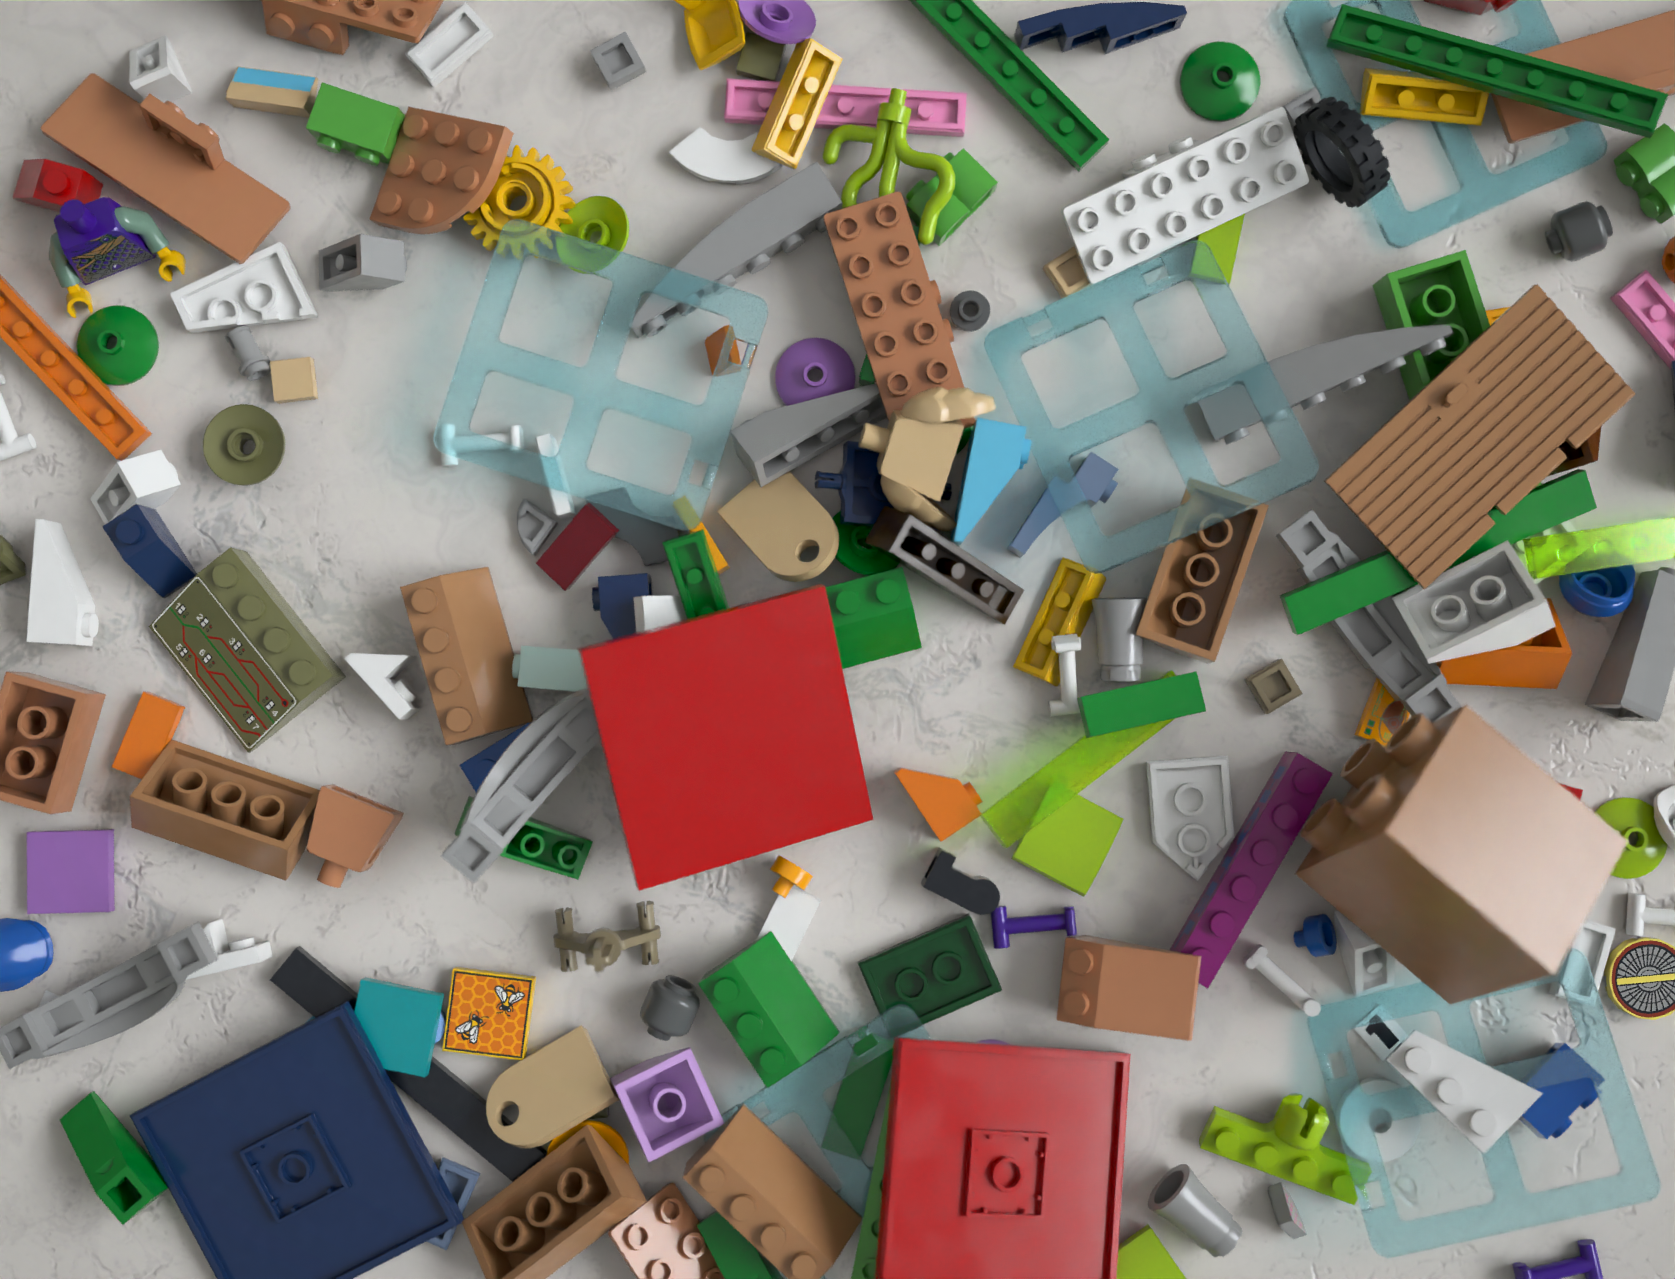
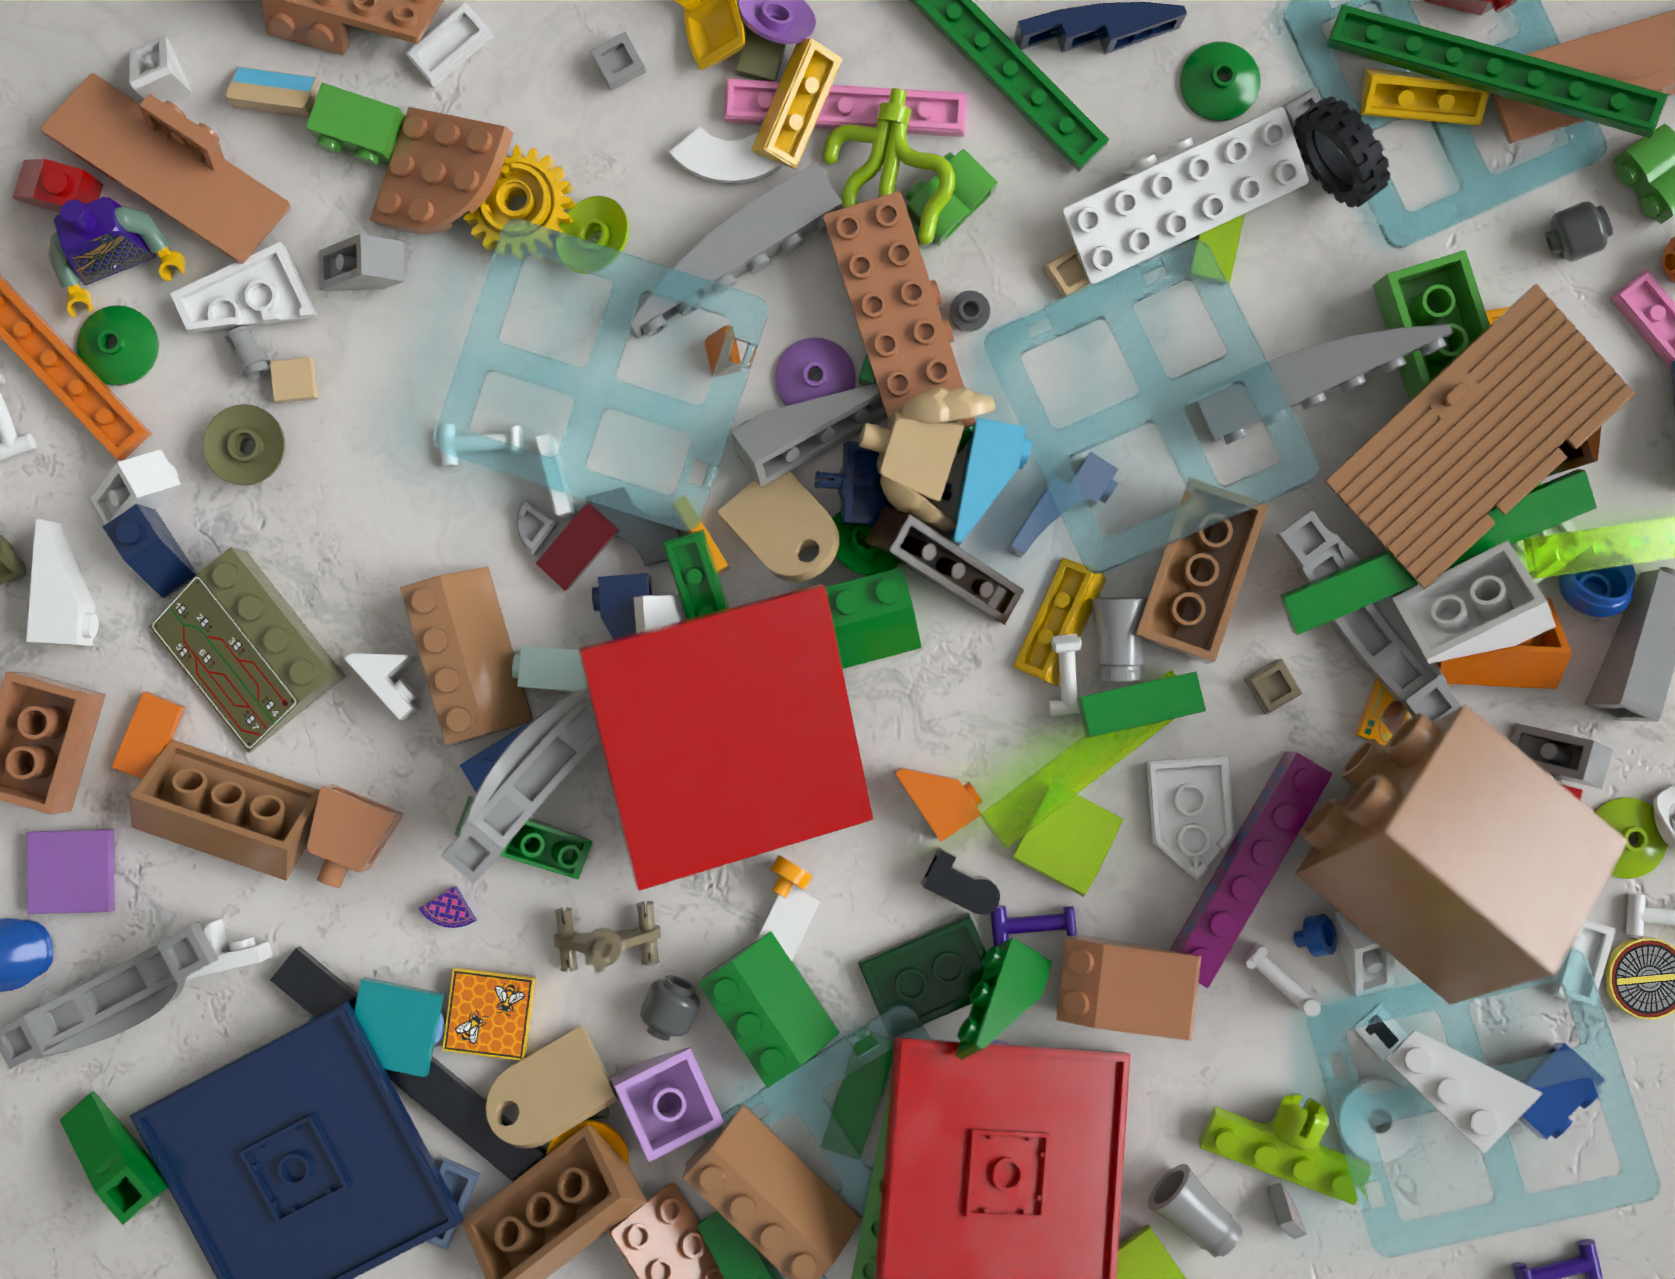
(449, 910): none -> dark purple tile
(1009, 986): none -> green slope
(1564, 755): none -> light grey slope

